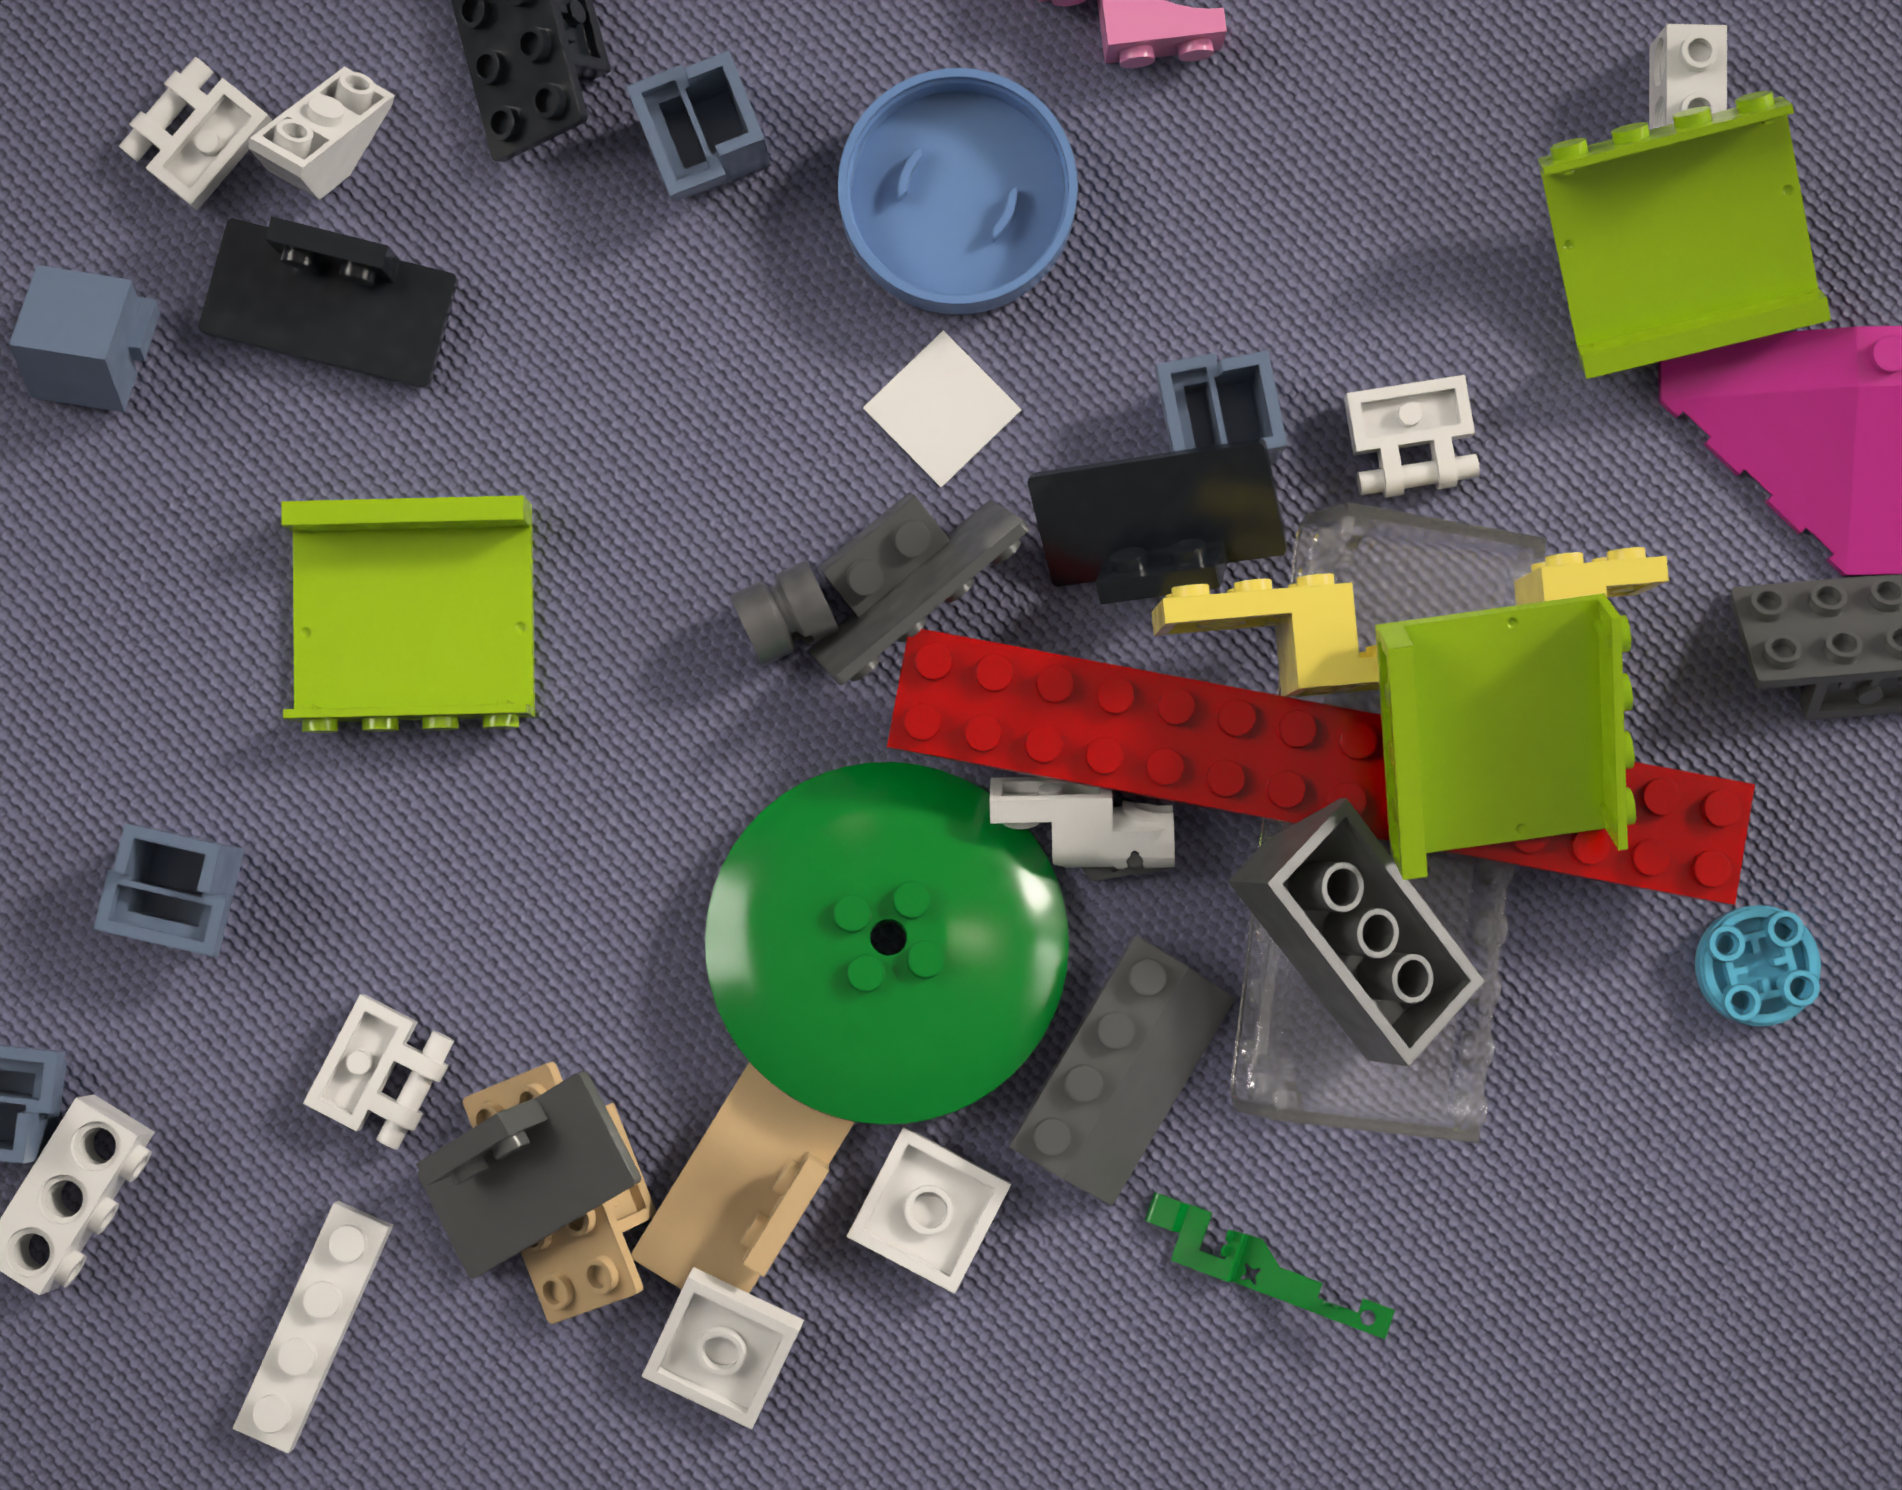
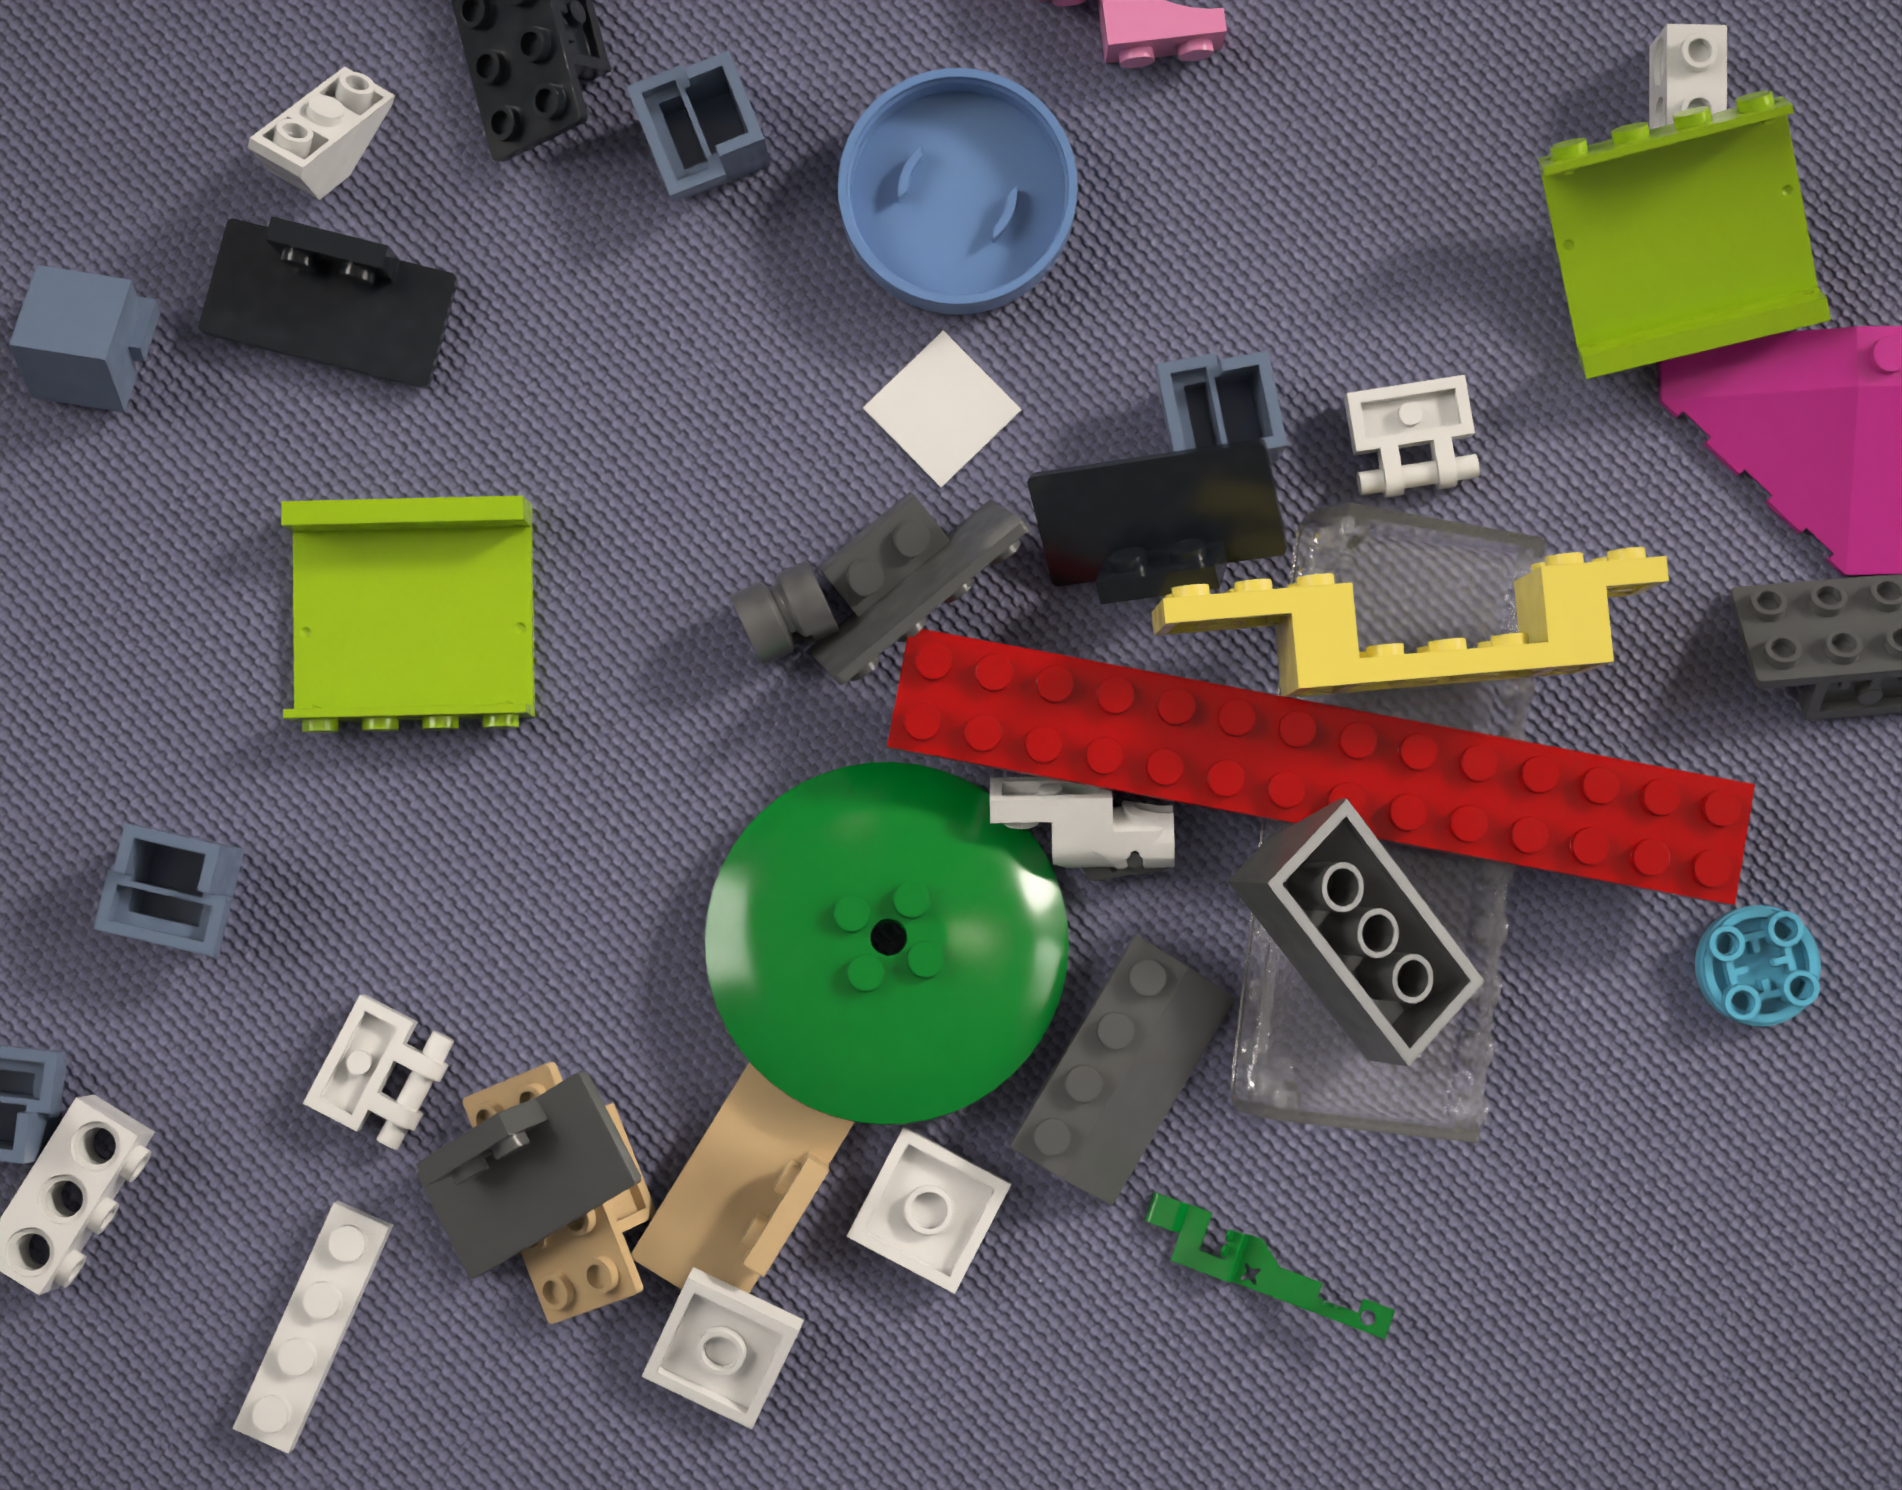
(206, 143): white plate -> none
(1505, 726): lime panel -> none

